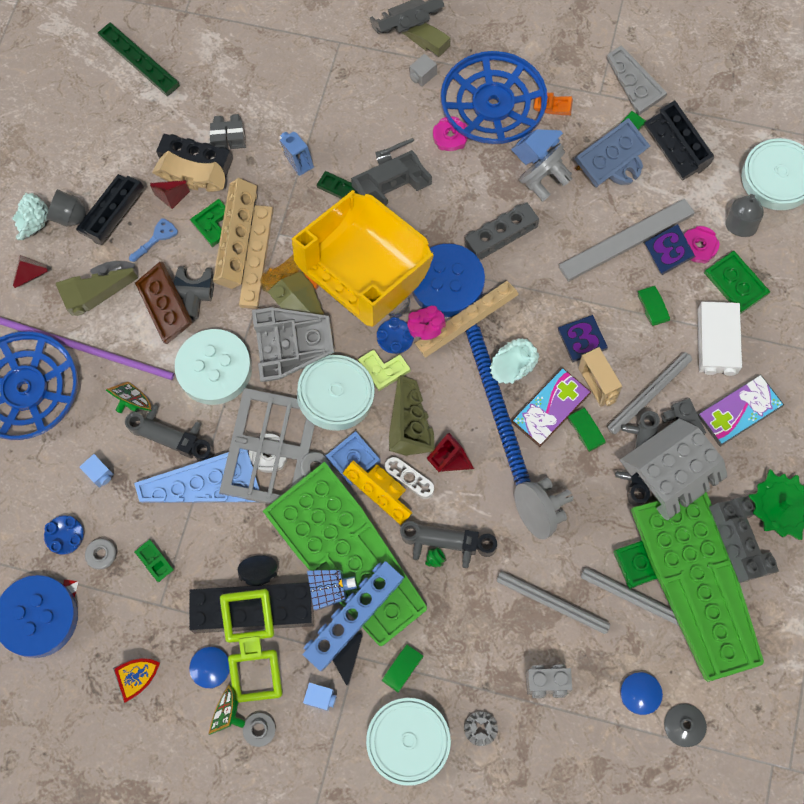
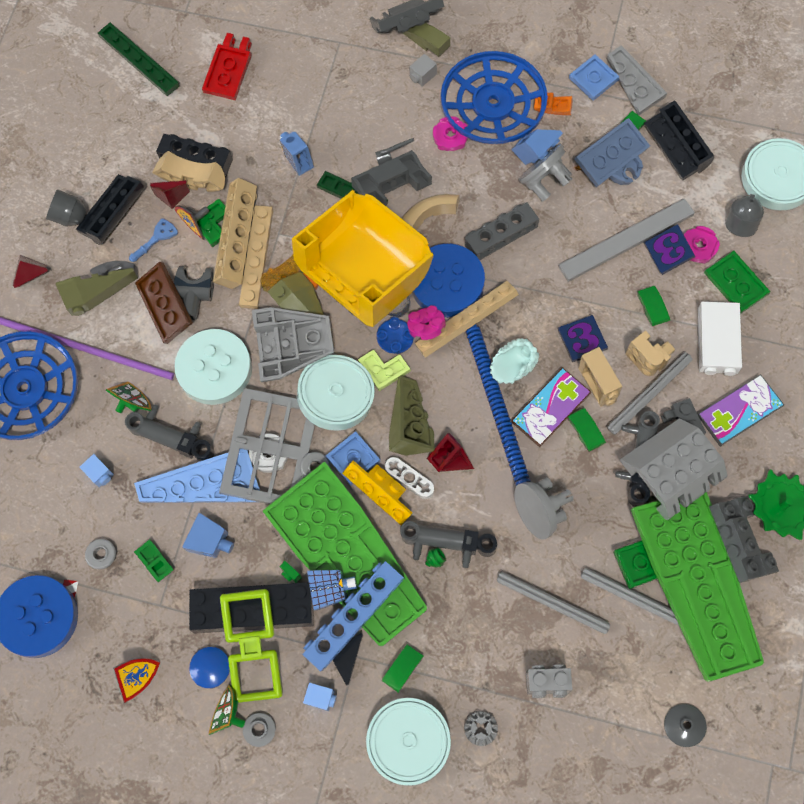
(30, 216): light aqua piece -> none
(63, 535): blue dish -> none
(191, 217): none -> shield
(207, 538): none -> medium blue torso
(227, 133): dark grey hips -> none
(228, 68): none -> red tile
(257, 570): black tile -> none
(289, 572): none -> green plate
(431, 206): none -> tan brick
(594, 77): none -> medium blue plate
(641, 693): blue dish -> none
(647, 357): none -> tan hips

